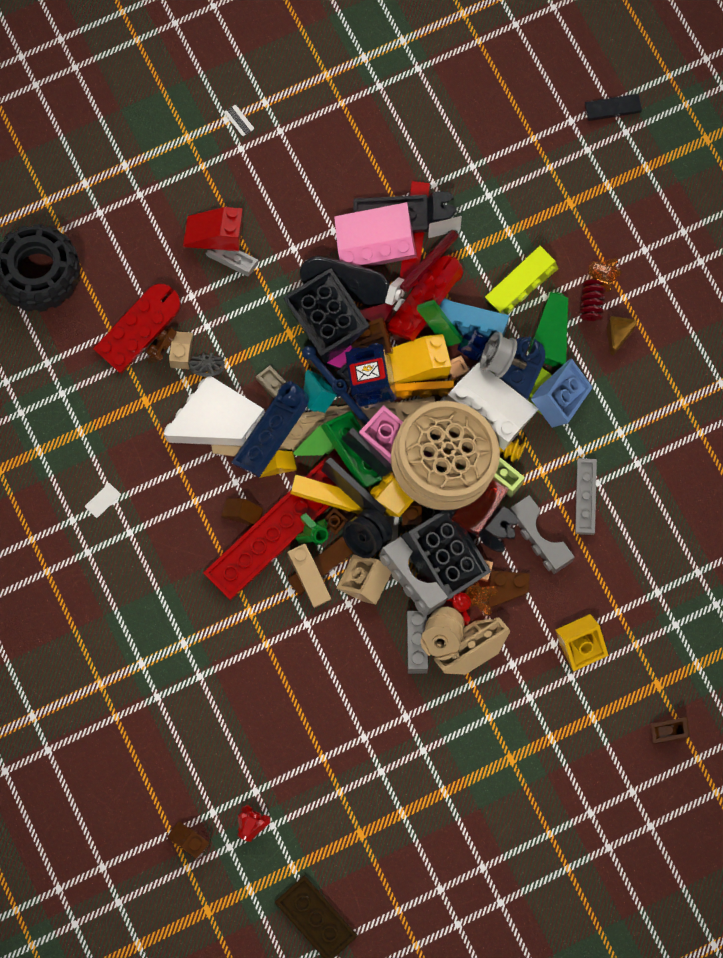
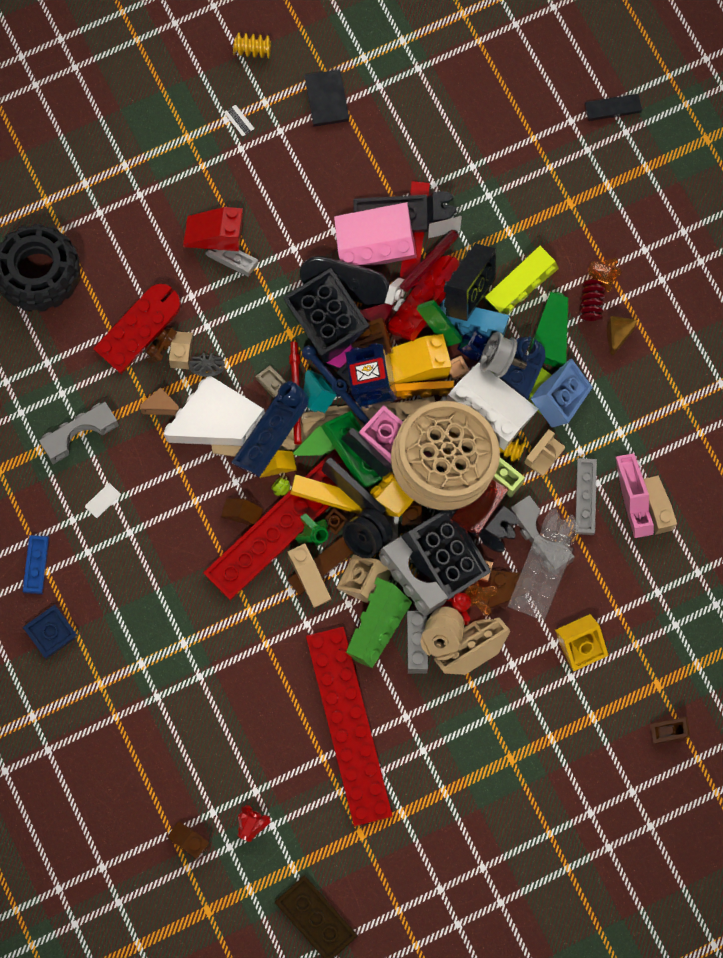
(36, 564): none -> blue tile
(50, 631): none -> dark blue plate
(97, 419): none -> light grey arch
(159, 404): none -> medium nougat slope
(252, 45): none -> yellow piece
(281, 487): none -> lime plate
(294, 361): none -> red bar
(326, 98): none -> black tile
(349, 727): none -> red plate
(378, 622): none -> bright green wedge
(470, 282): none -> black brick
(544, 453): none -> tan panel
(544, 566): none -> clear hinge
(635, 495): none -> bright pink slope
(660, 506): none -> tan slope

